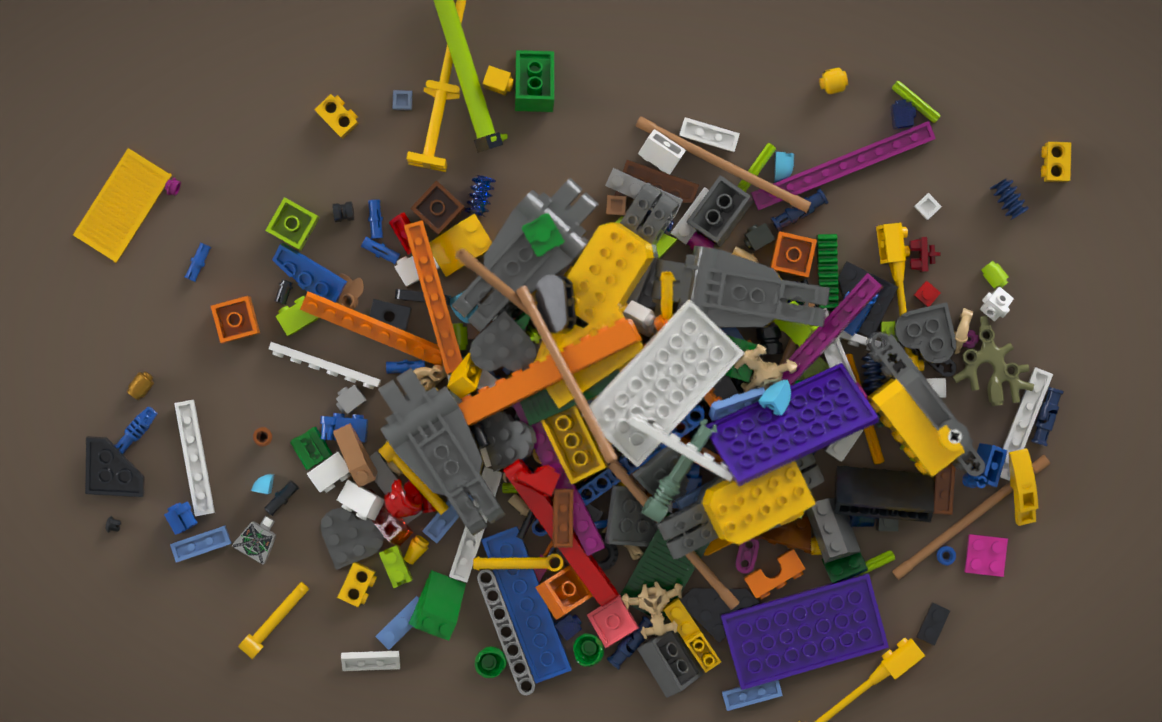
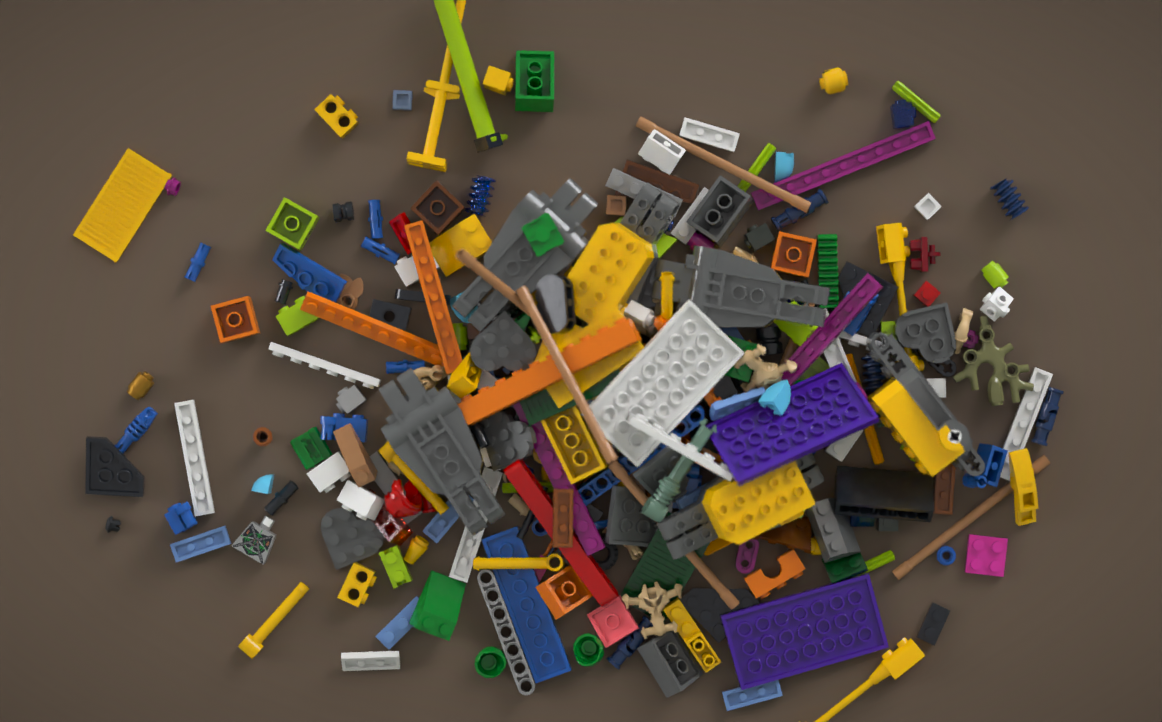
(541, 481): red arch -> none
(569, 626): clear blue brick -> none
(1062, 162): yellow brick -> none

